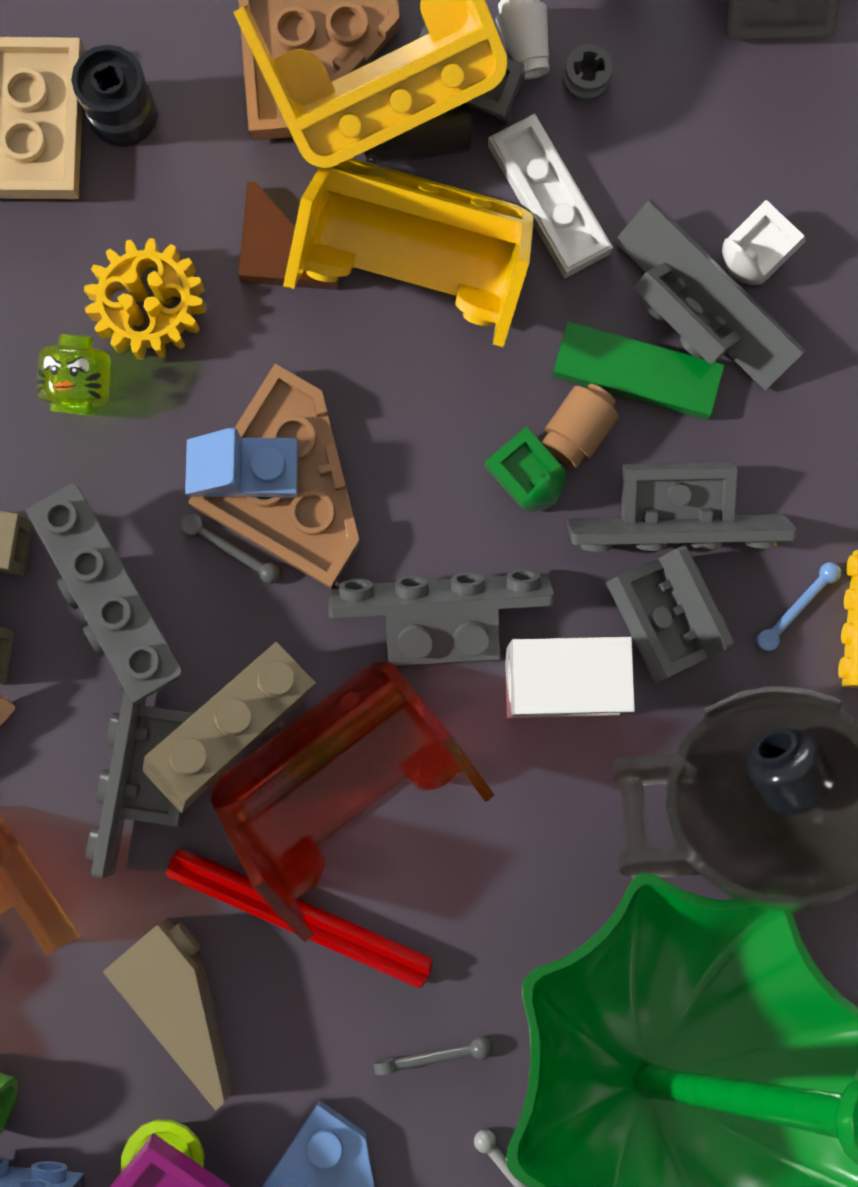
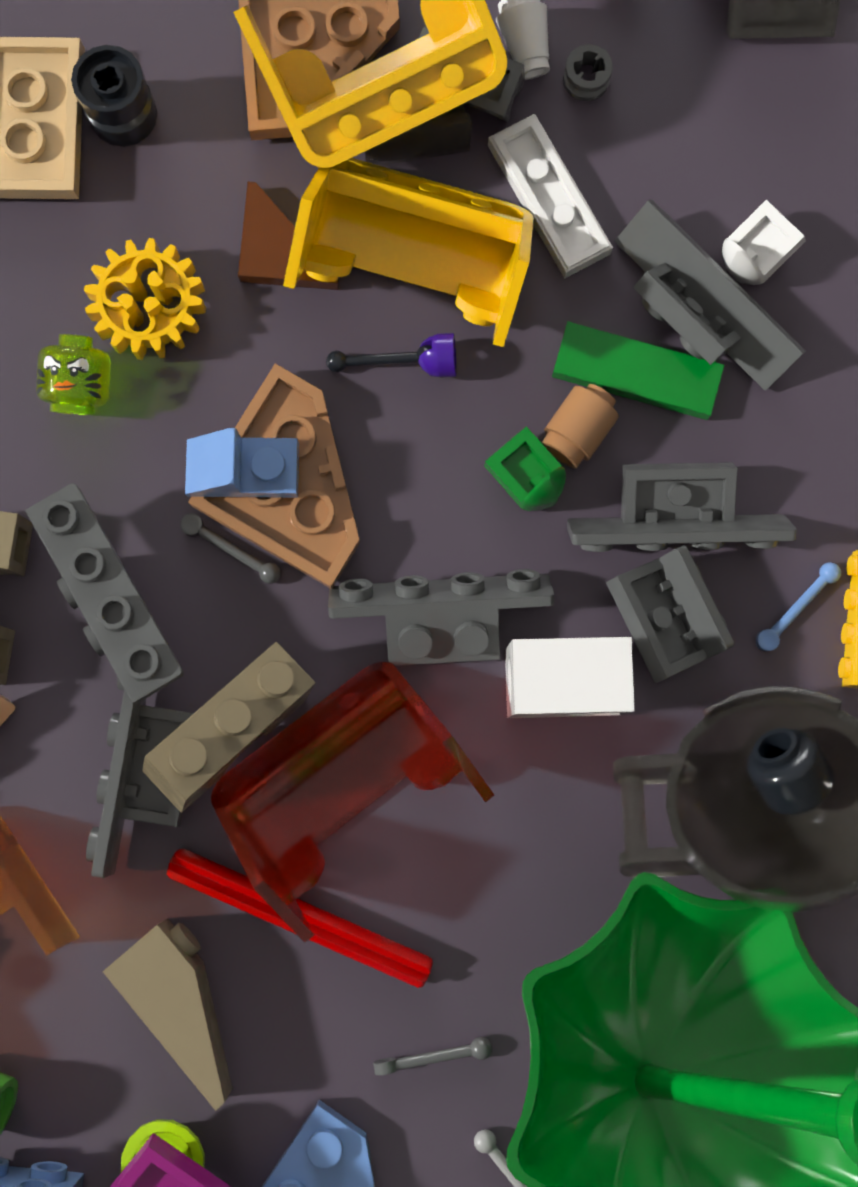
(434, 356): none -> hinge

